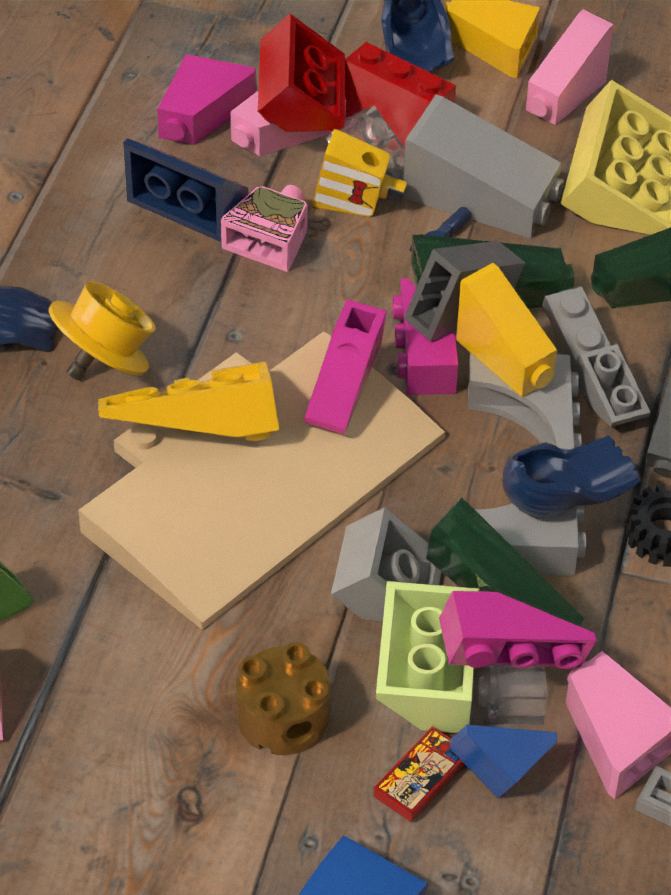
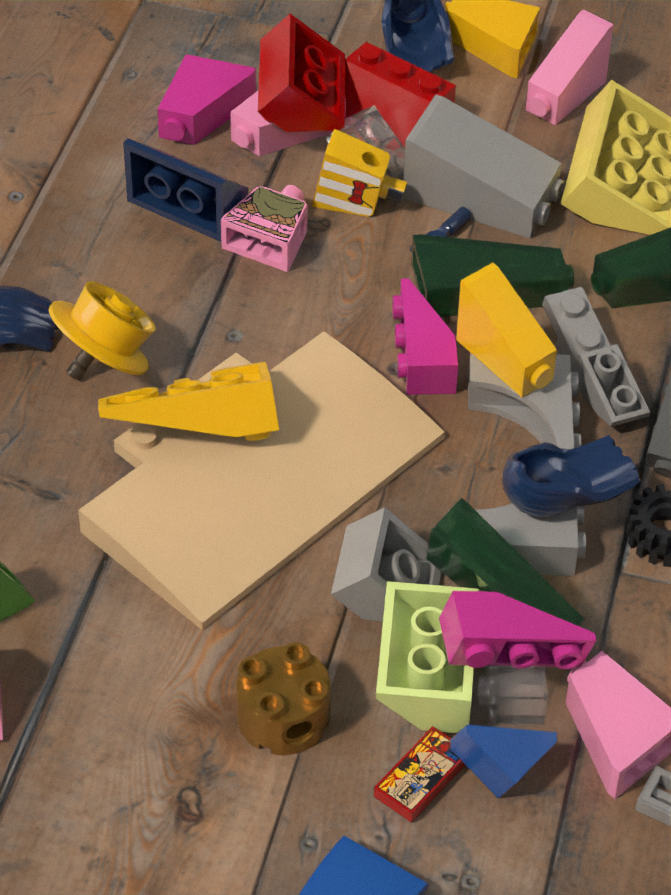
(346, 366): dark pink slope -> none
(436, 298): dark grey slope -> none

